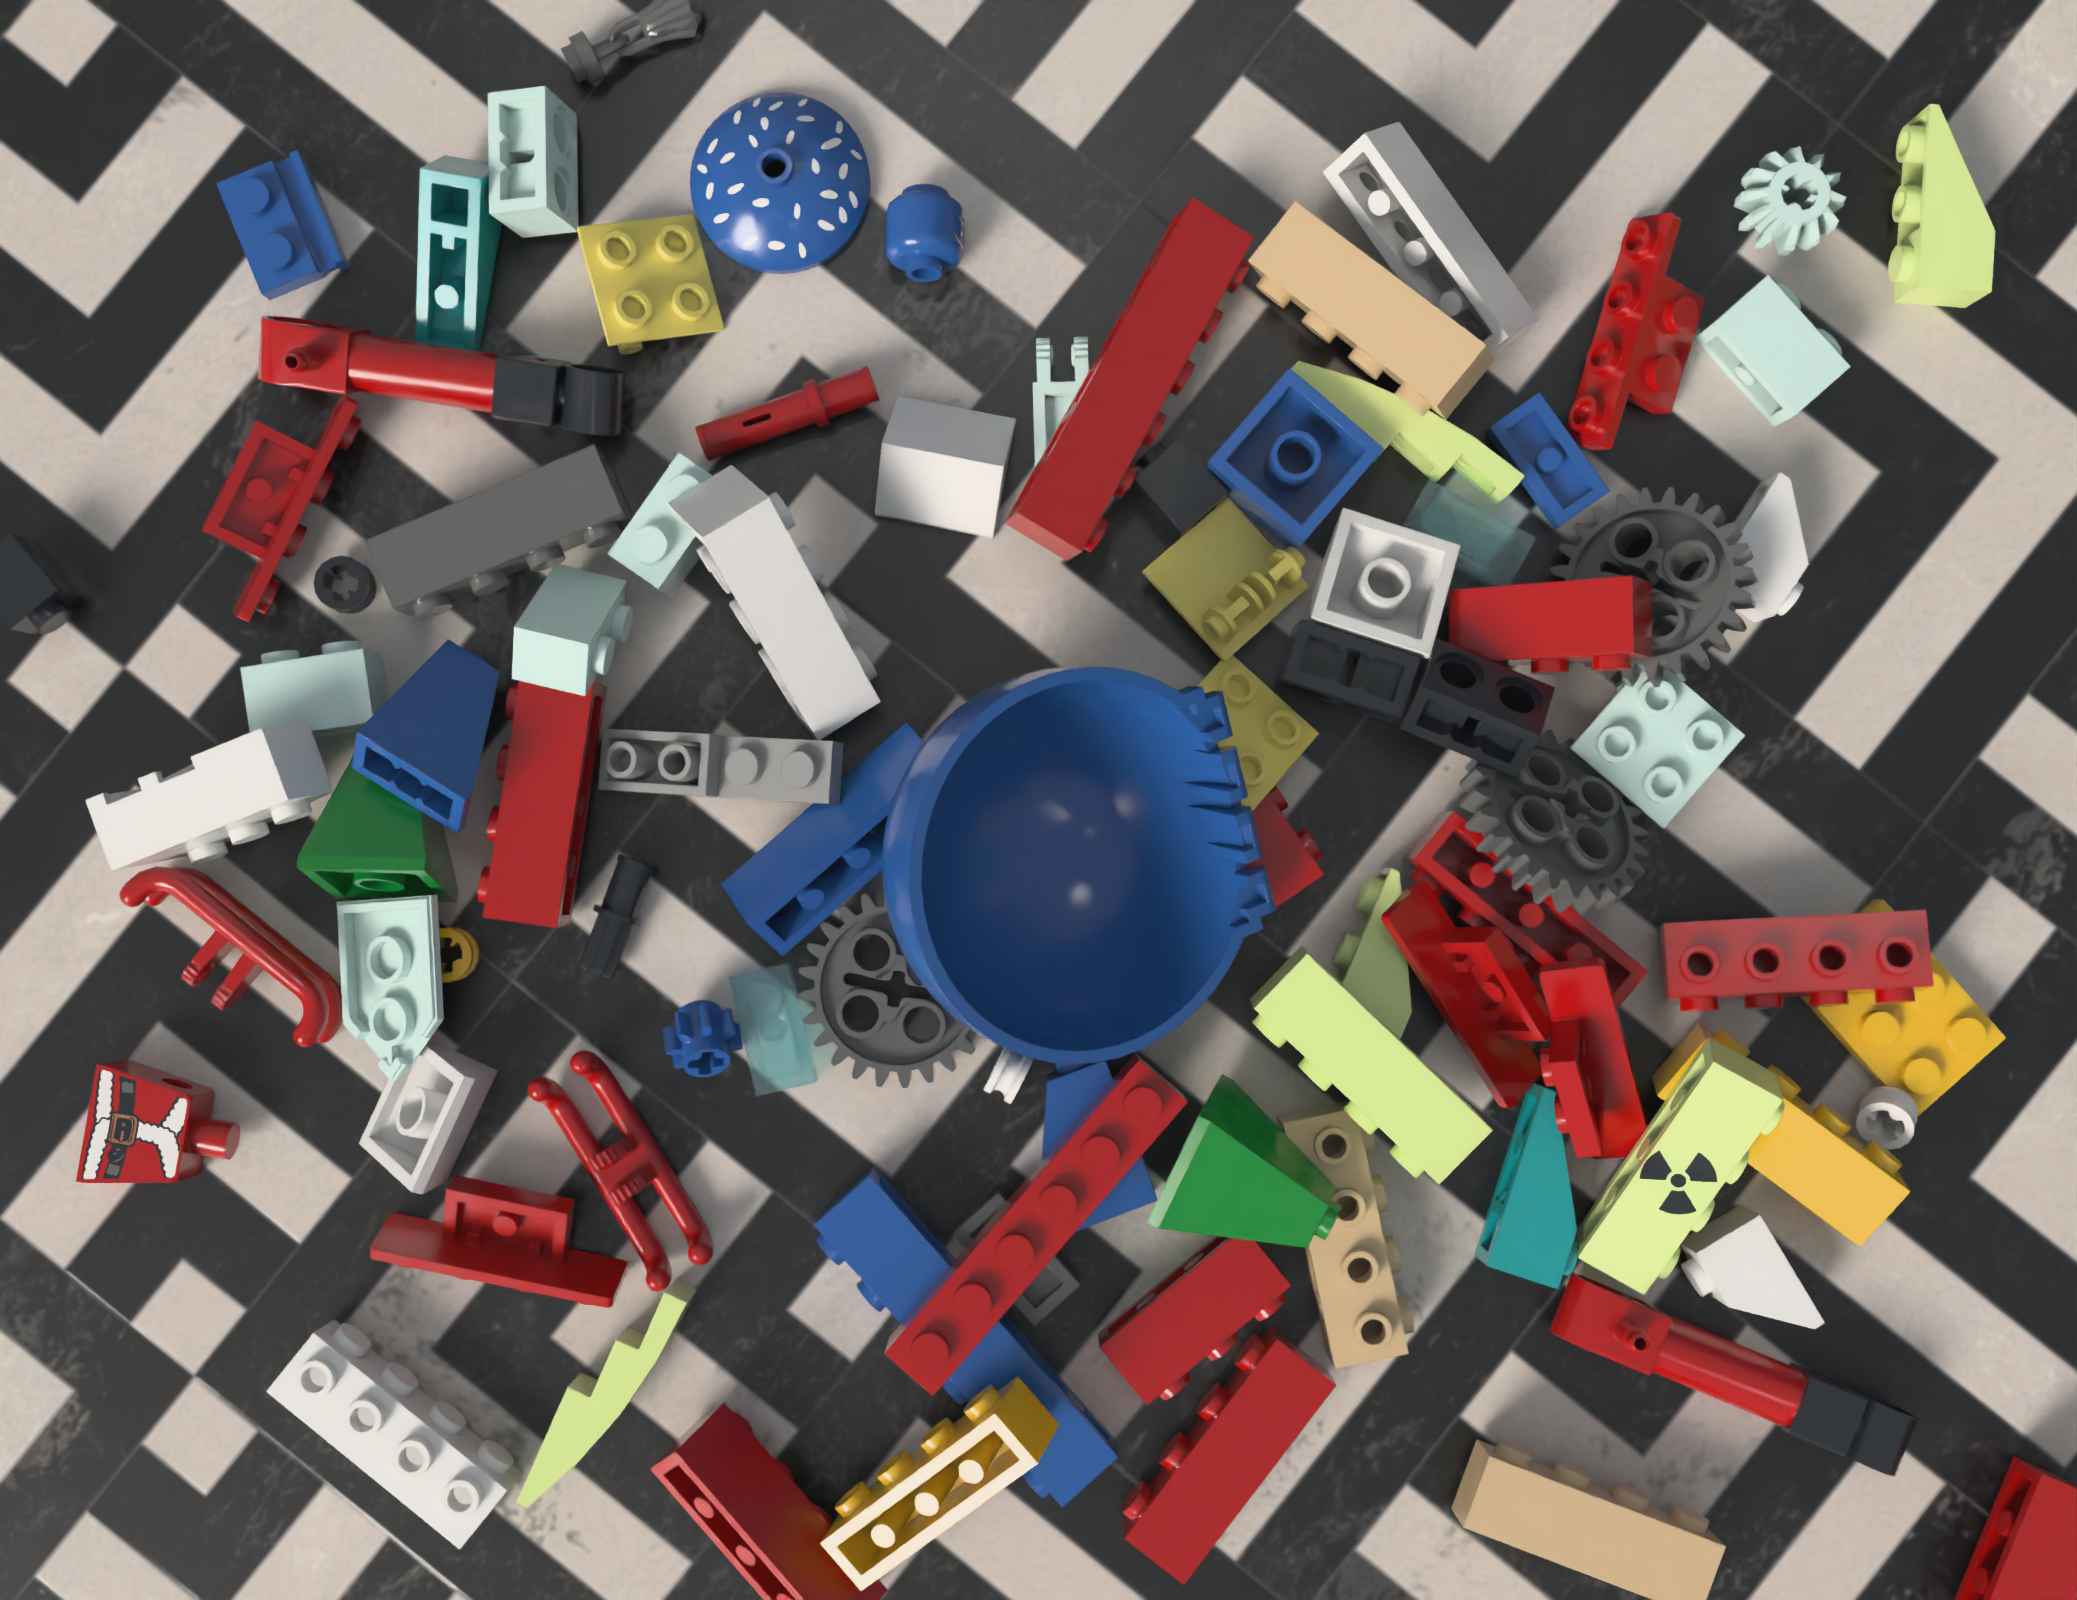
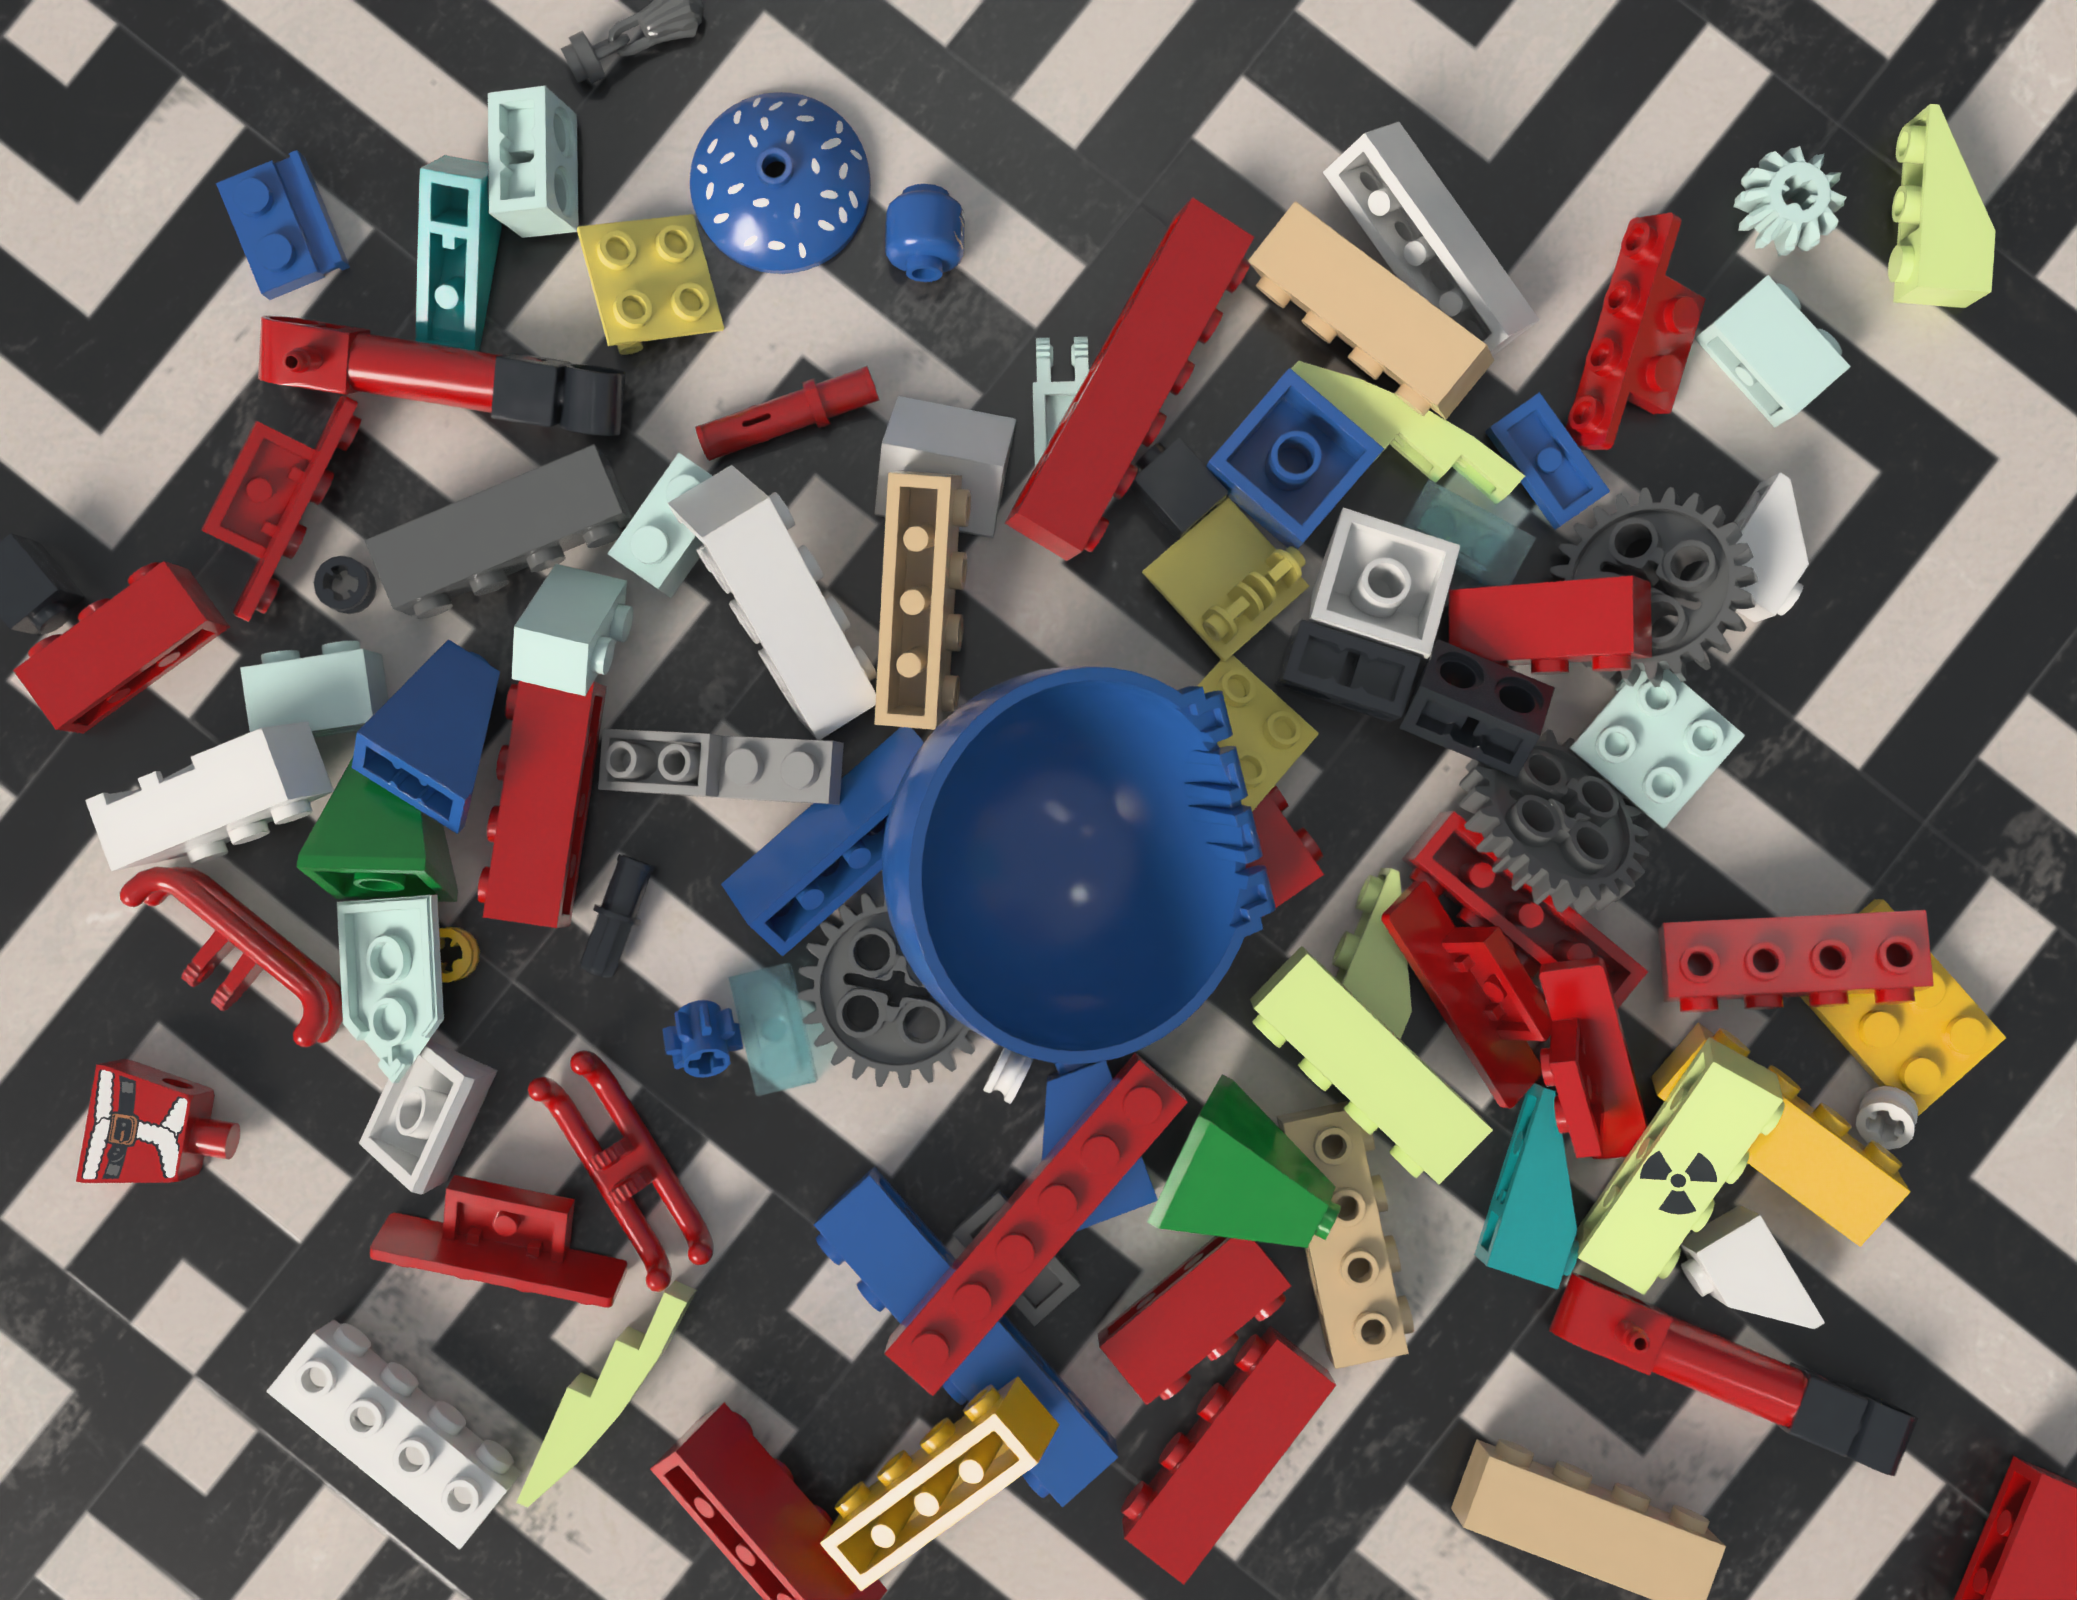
(120, 647): none -> red brick
(919, 599): none -> tan brick

